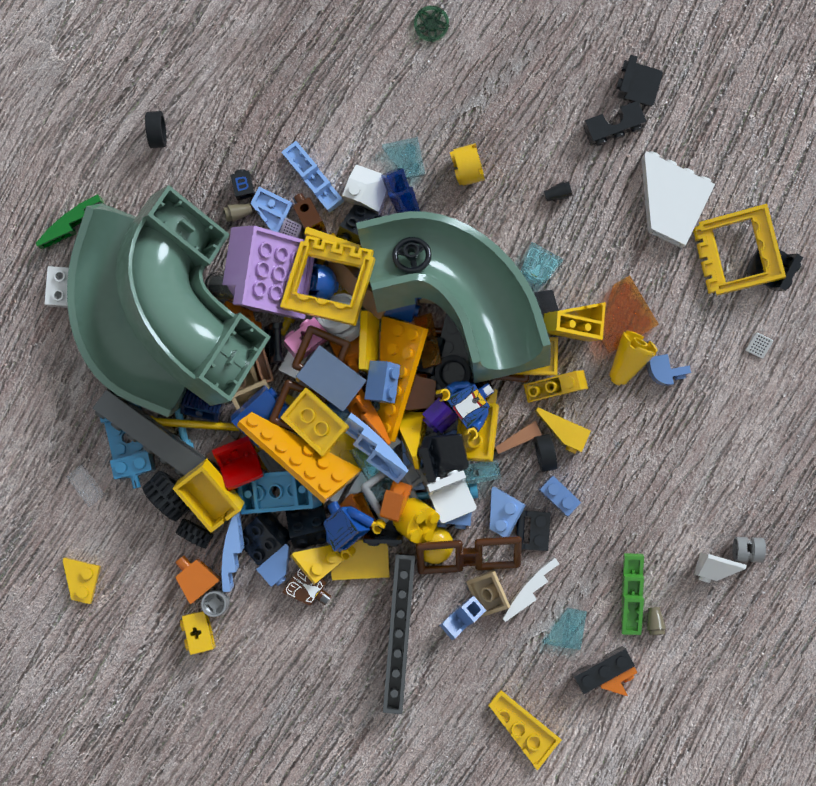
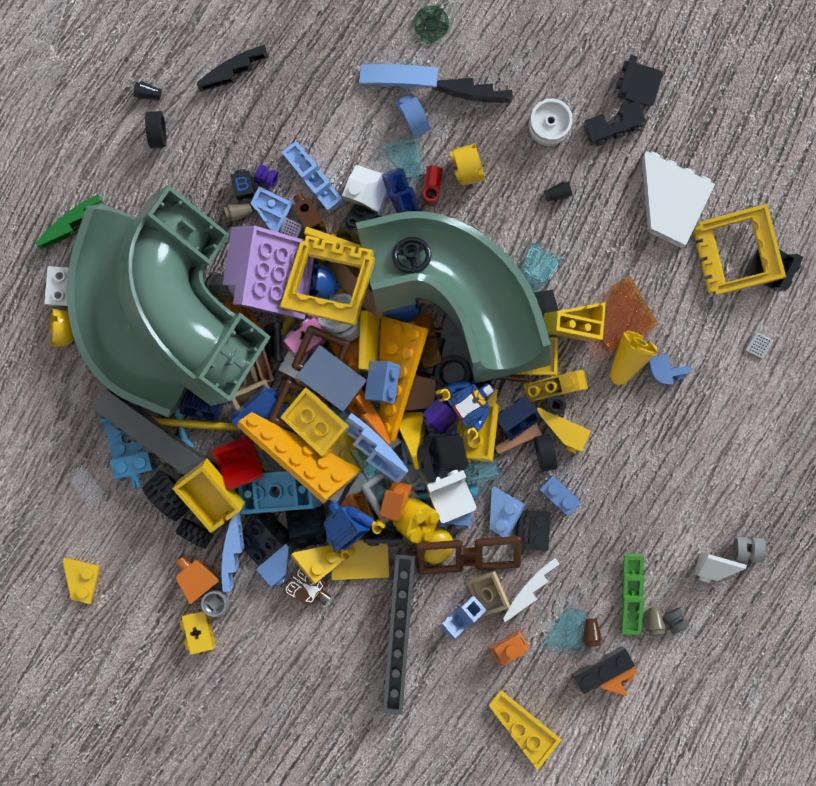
(60, 328): none -> yellow cylinder
(146, 91): none -> black cone
(225, 72): none -> black slope
(265, 176): none -> dark purple wheel
(398, 75): none -> light blue slope
(413, 115): none -> medium blue brick
(432, 184): none -> red piece
(465, 89): none -> black slope
(509, 648): none -> orange torso
(518, 417): none -> dark blue brick
(555, 112): none -> white wheel
(559, 401): none -> black cone
(592, 633): none -> reddish brown cone
(676, 620): none -> dark grey wheel

